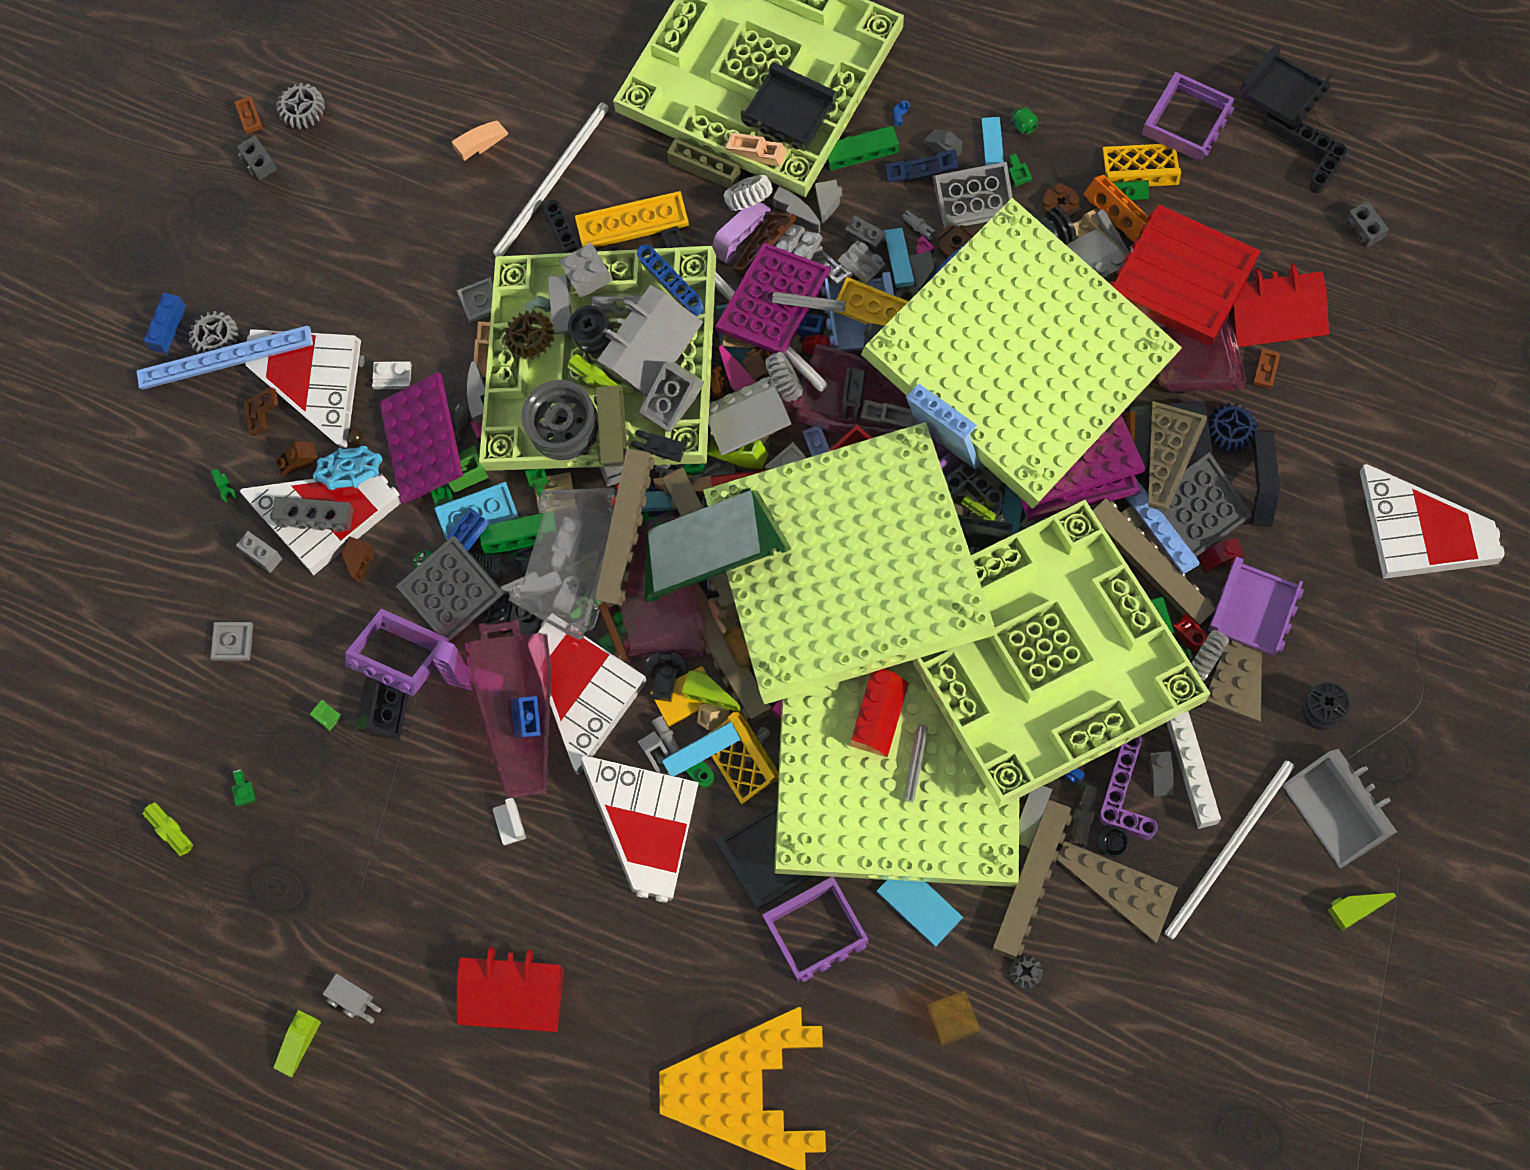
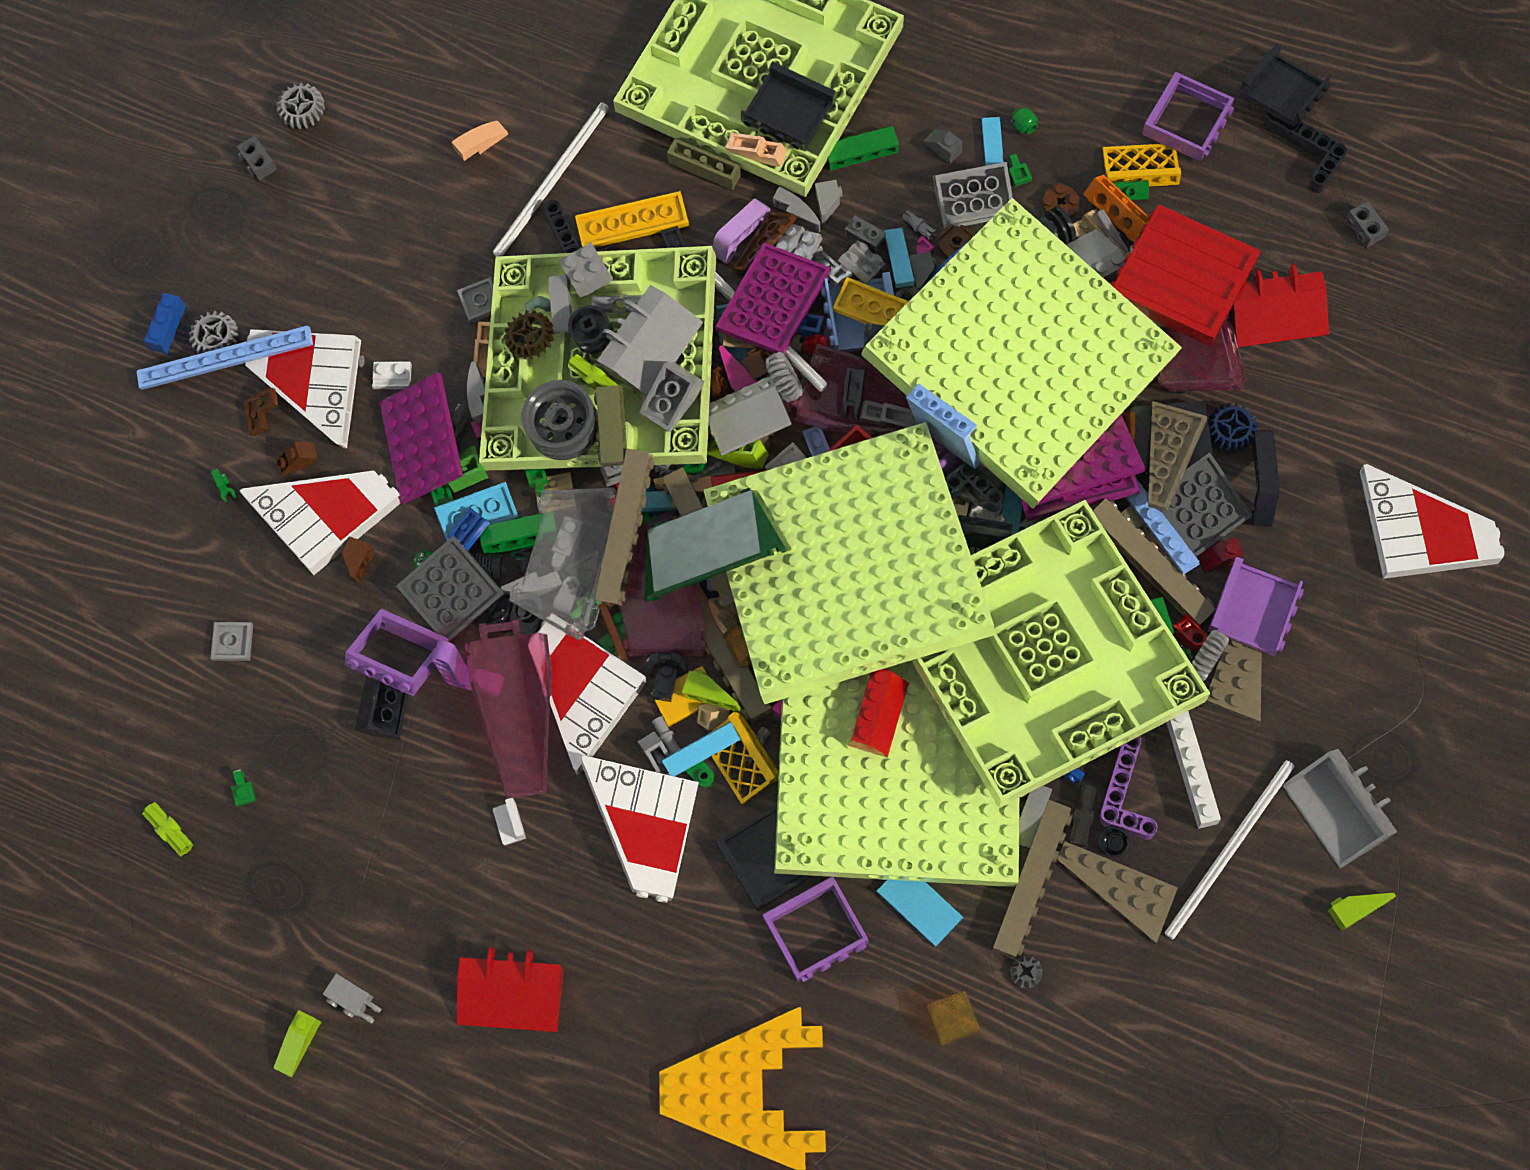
(248, 115): dark orange plate -> none
(259, 552): light grey brick -> none
(285, 506): dark grey brick -> none
(325, 715): bright green panel -> none
(348, 469): medium azure plate -> none
(355, 437): dark brown hinge -> none
(525, 717): blue brick -> none
(660, 446): black hinge -> none
(664, 274): blue beam -> none
(748, 192): white gear -> none
(810, 302): light grey axle -> none
(898, 111): blue arm -> none
(915, 763): light grey axle -> none
(922, 168): dark blue slope -> none
(978, 508): lime axle -> none
(1161, 774): dark grey slope -> none
(1266, 368): dark orange plate -> none
(1322, 716): black wheel -> none

